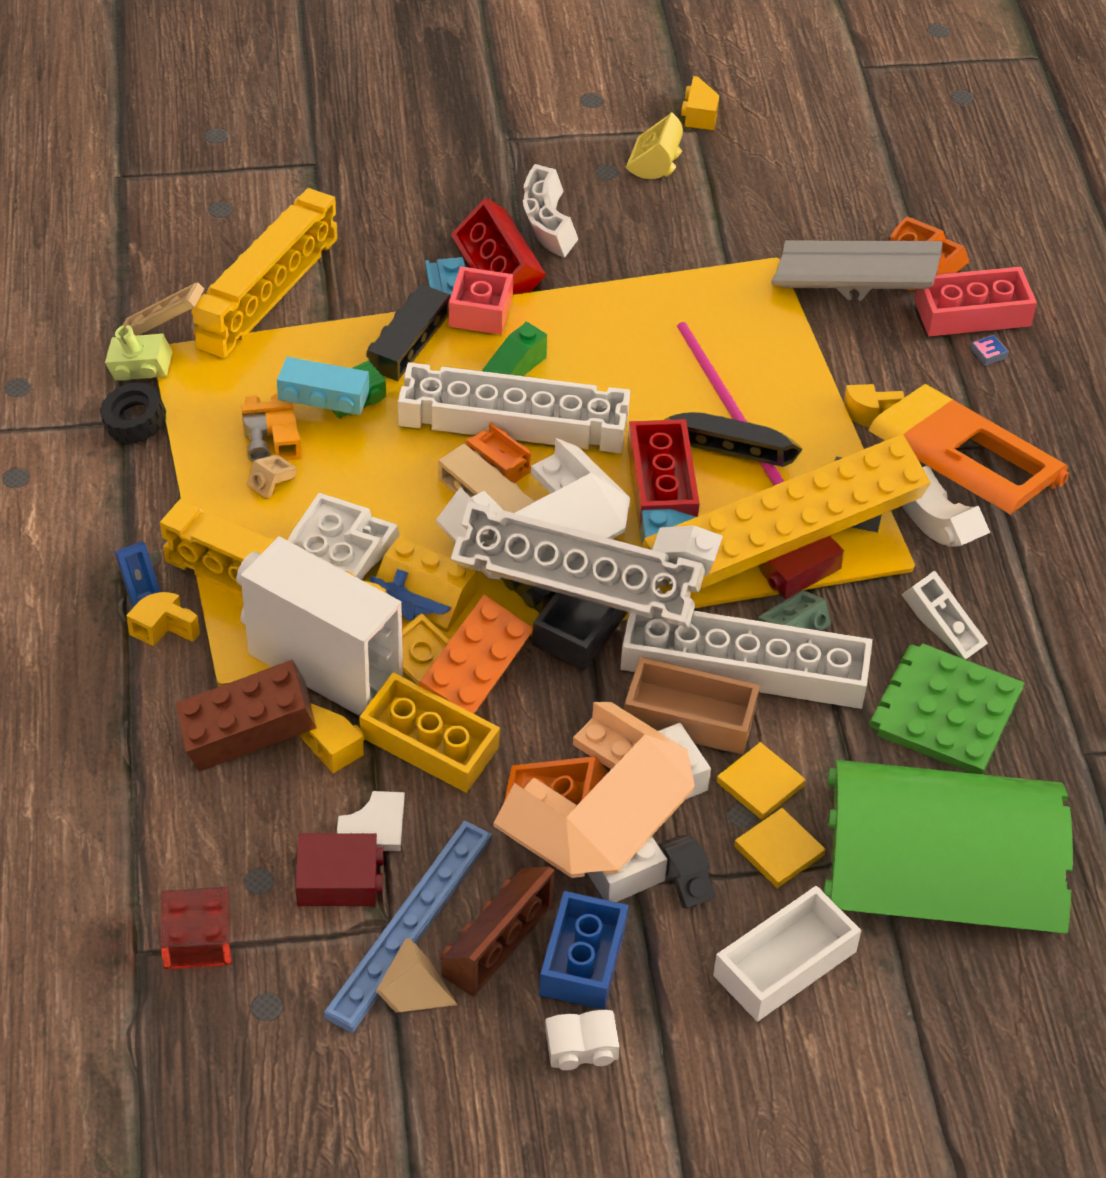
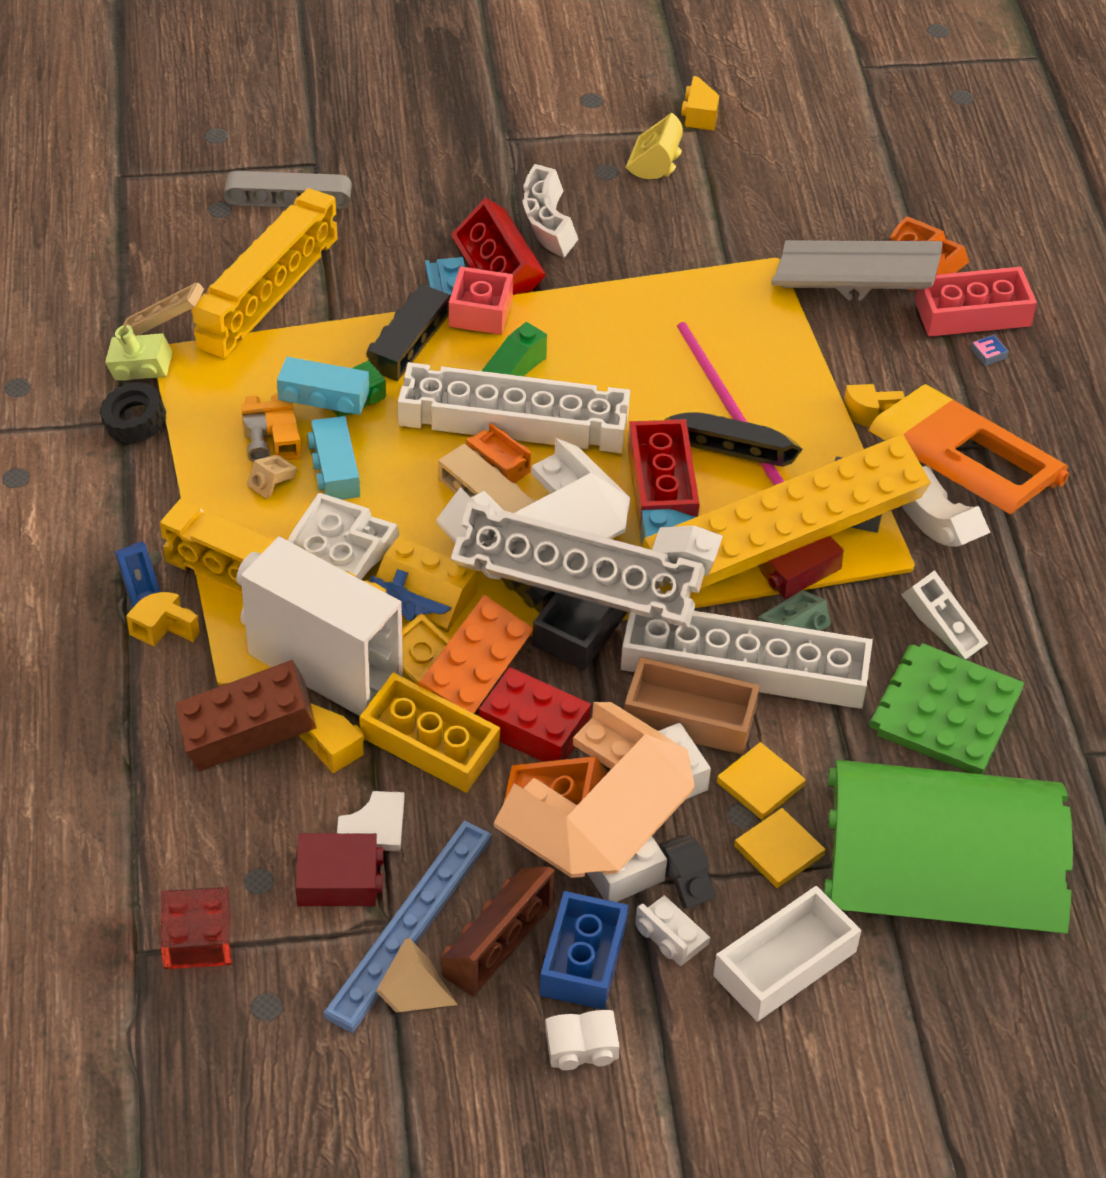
(282, 189): none -> light grey beam
(334, 458): none -> medium azure brick
(535, 716): none -> red brick
(671, 930): none -> white bracket

